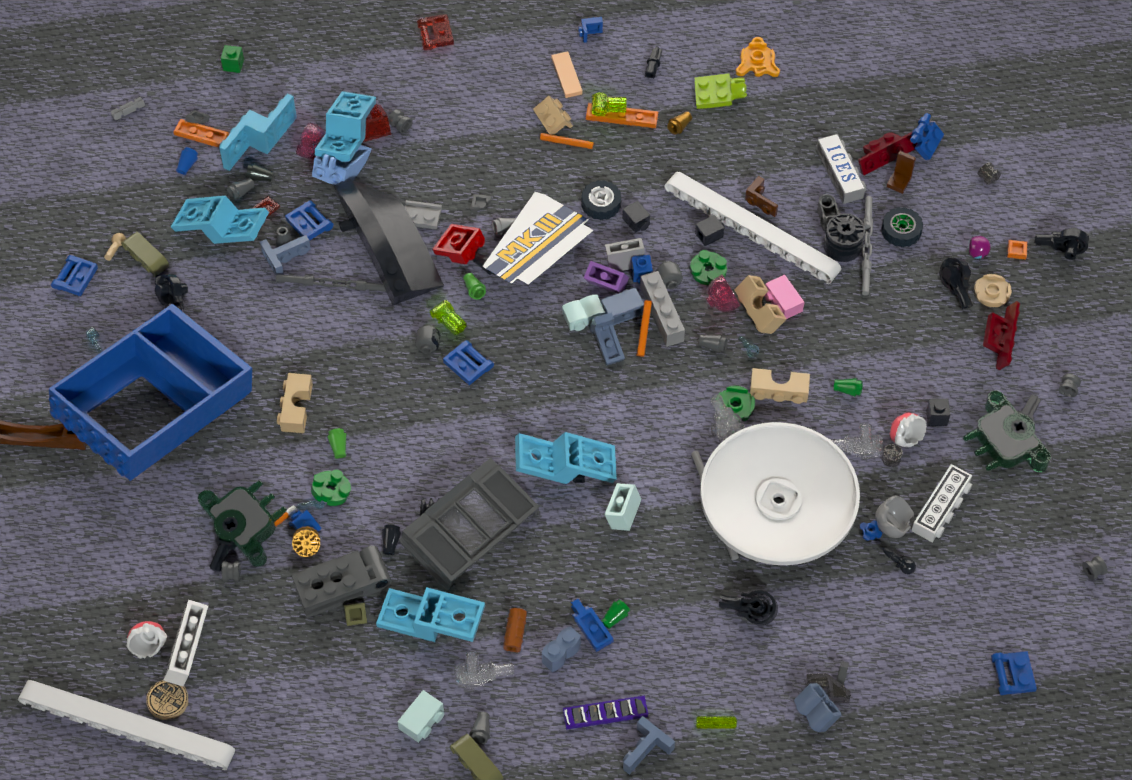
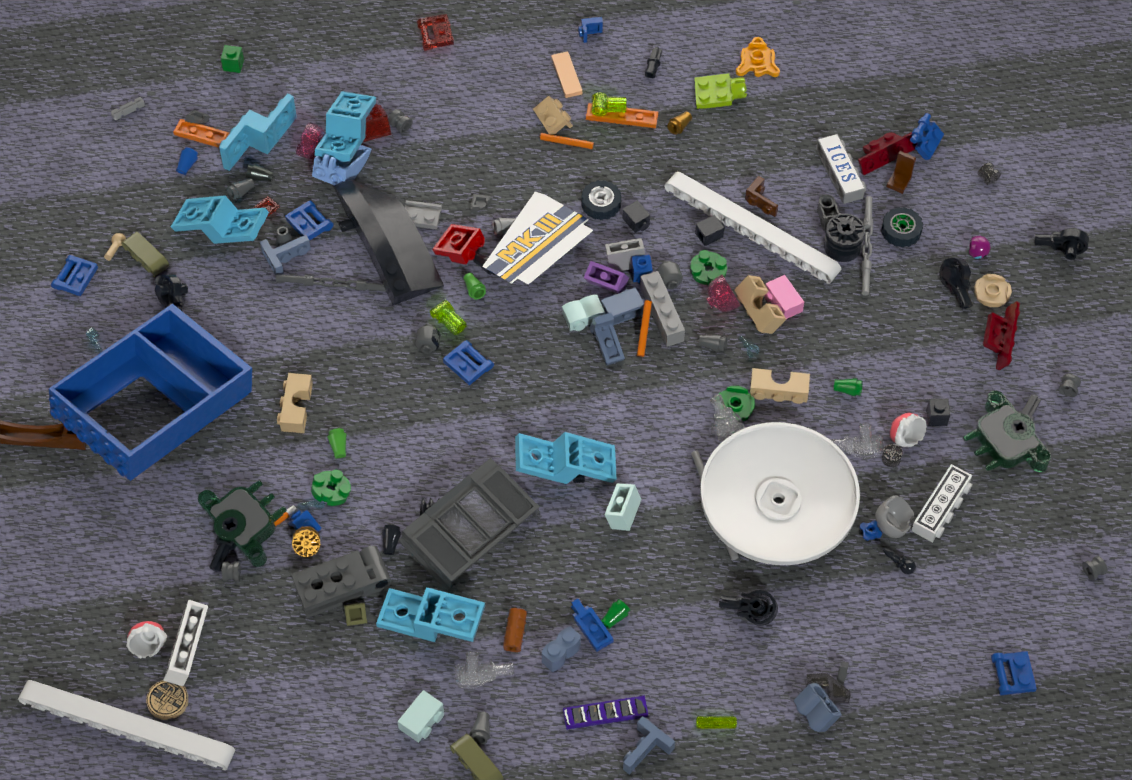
(1017, 249): orange tile -> none

